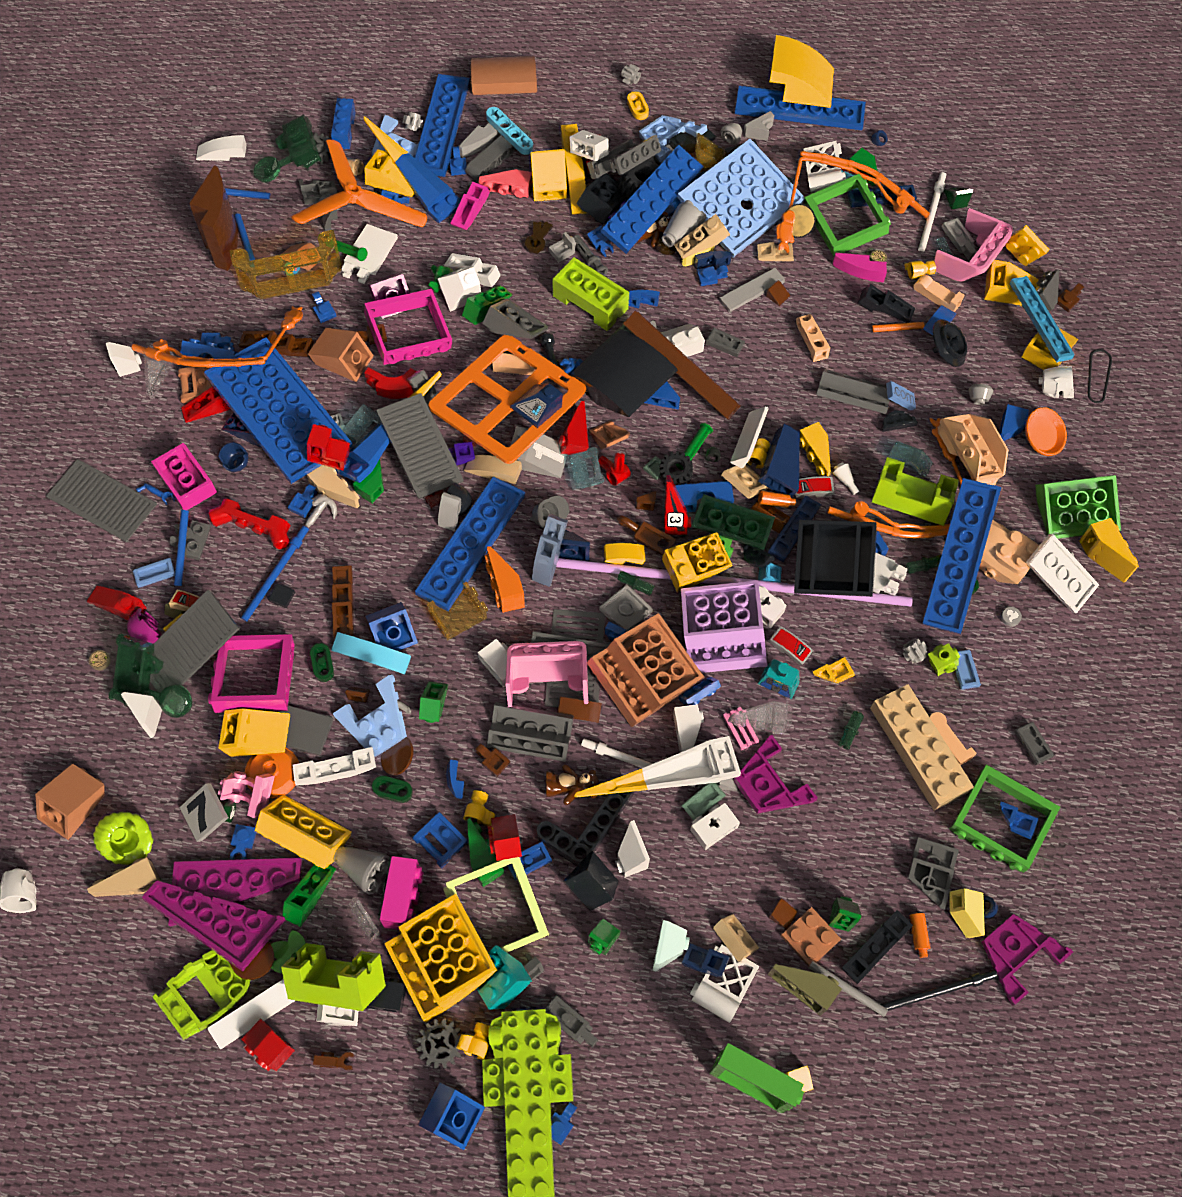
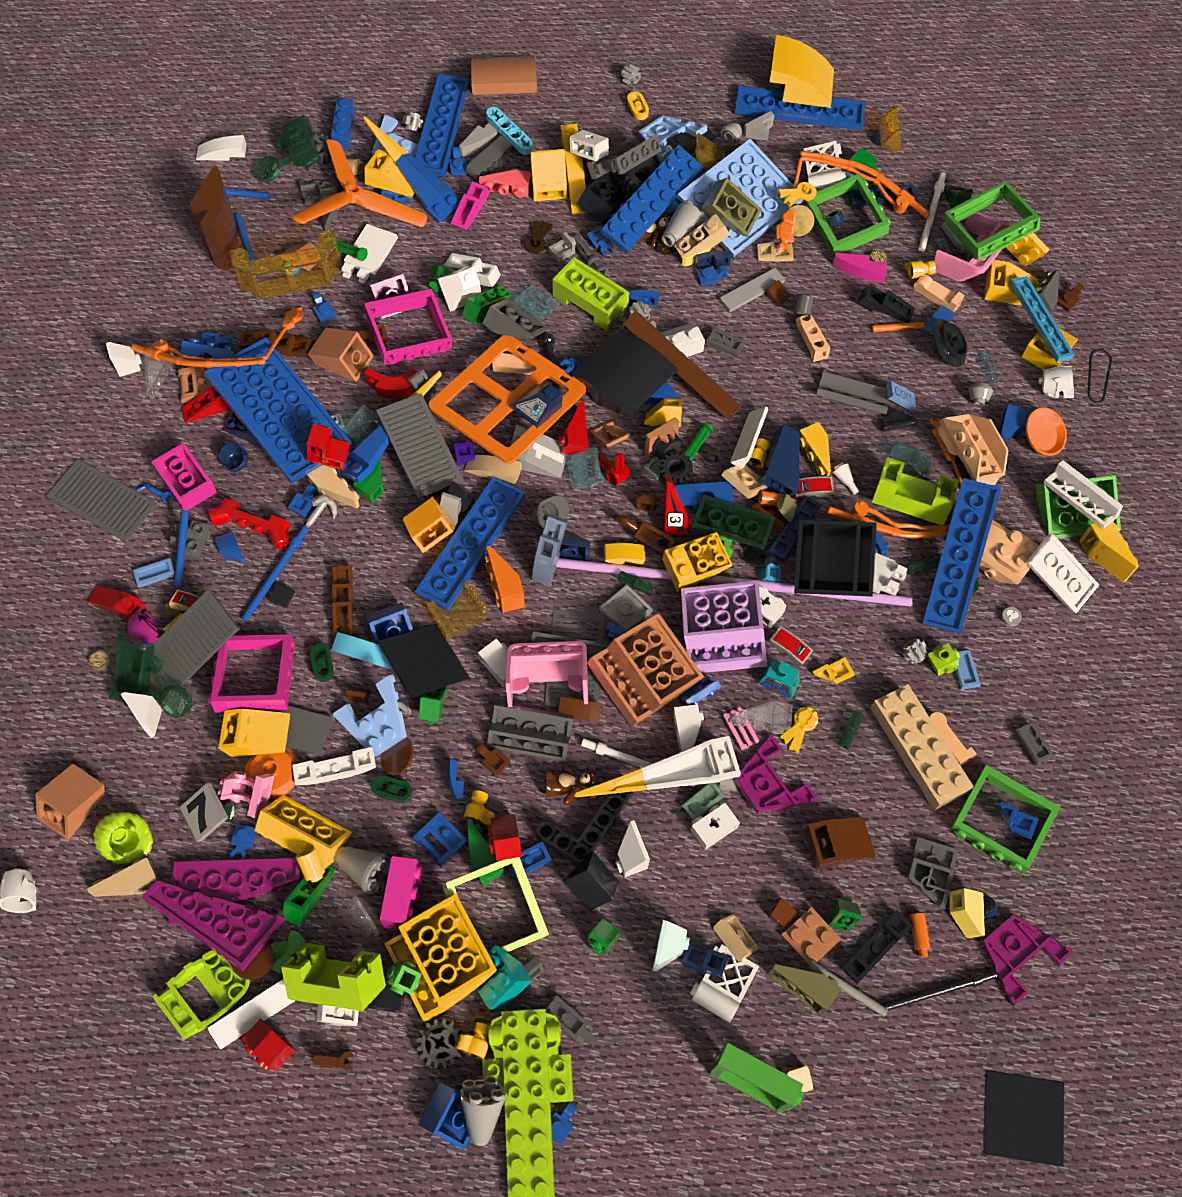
(229, 547): none -> blue slope
(310, 865): none -> yellow brick
(410, 980): none -> bright green brick
(423, 660): none -> black piece
(428, 524): none -> light orange slope
(482, 1106): none -> light grey cone
(534, 306): none -> clear light blue plate
(641, 308): none -> light grey gear
(663, 412): none -> yellow slope
(663, 439): none -> piece
(731, 206): none -> olive slope
(786, 506): none -> olive slope
(803, 304): none -> dark grey piece
(804, 191): none -> yellow piece
(805, 720): none -> yellow piece
(835, 218): none -> dark blue piece
(838, 842): none -> reddish brown slope
(890, 130): none -> clear yellow slope
(990, 367): none -> clear light blue axle
(1002, 239): none -> bright green window
(1024, 1118): none -> black piece
(1086, 492): none -> white fence

